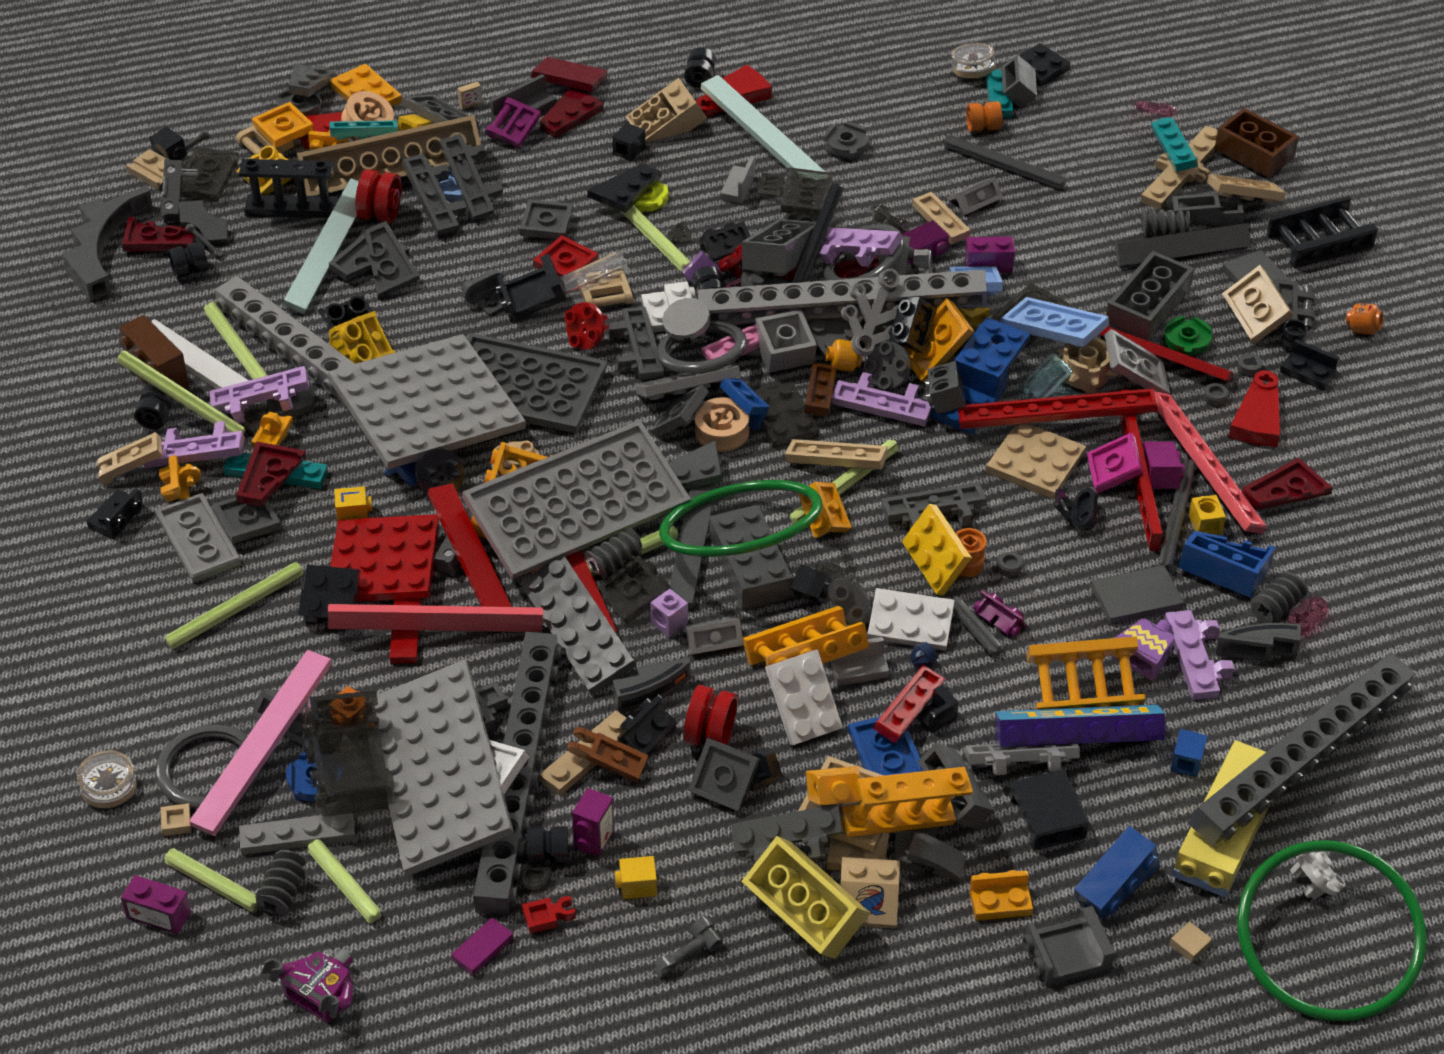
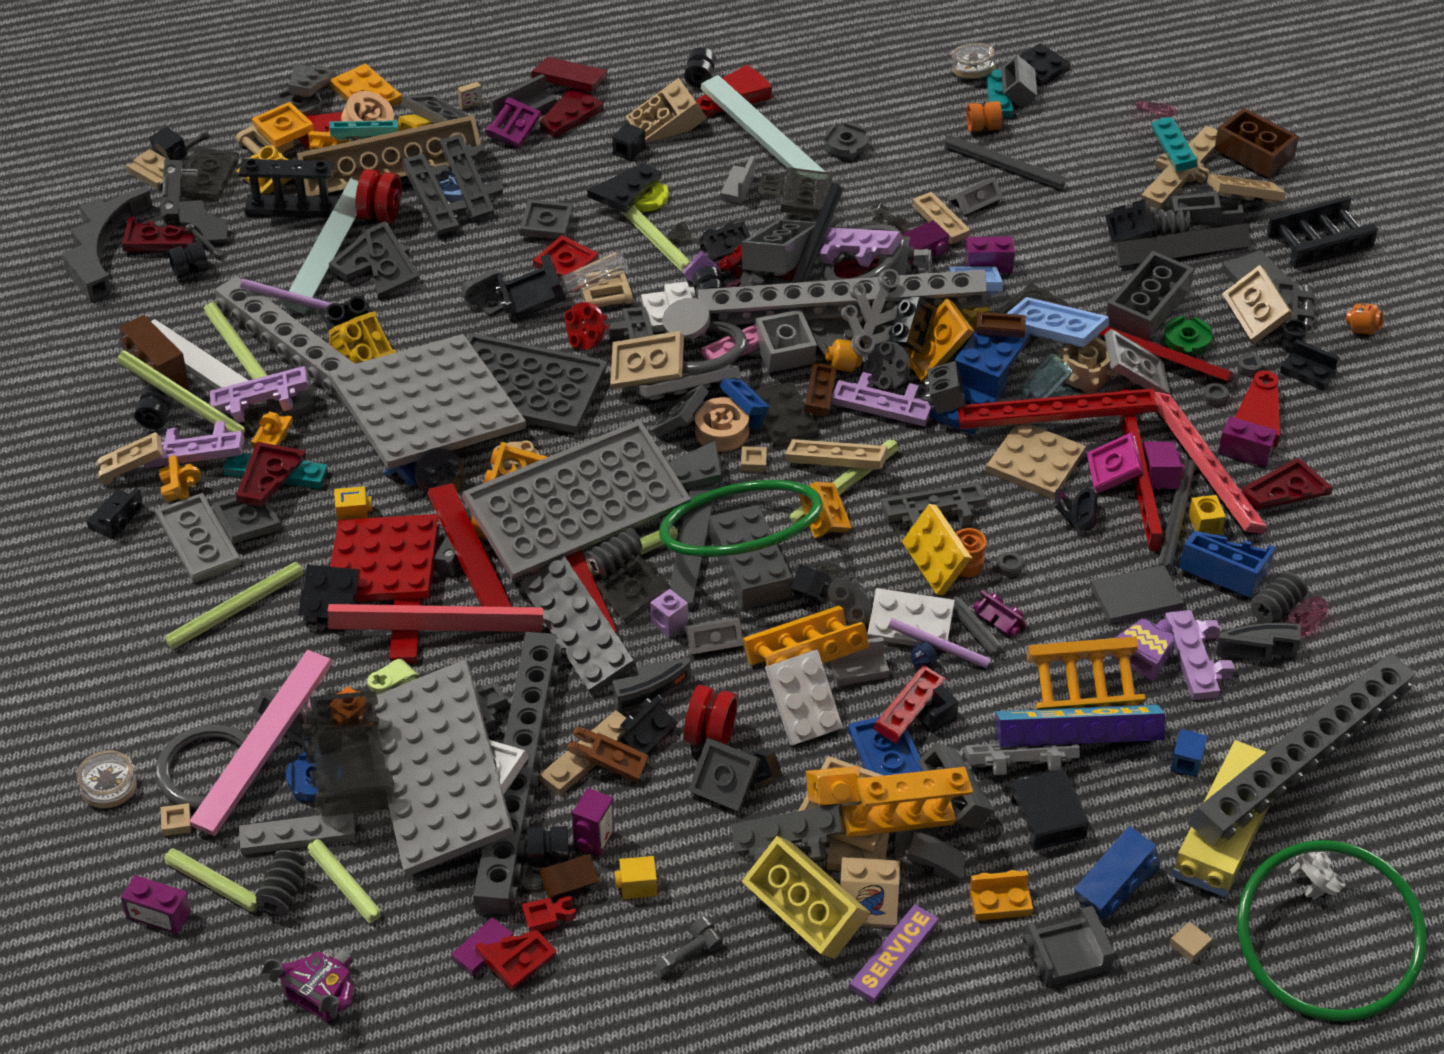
(283, 294): none -> lavender bar
(391, 676): none -> yellowish green piece
(516, 957): none -> red wing
(569, 876): none -> reddish brown axle
(647, 360): none -> tan plate
(753, 459): none -> tan tile
(893, 954): none -> medium lavender tile
(939, 643): none -> lavender bar
(1001, 324): none -> reddish brown tile
(1130, 221): none -> black bracket
(1247, 441): none -> magenta brick

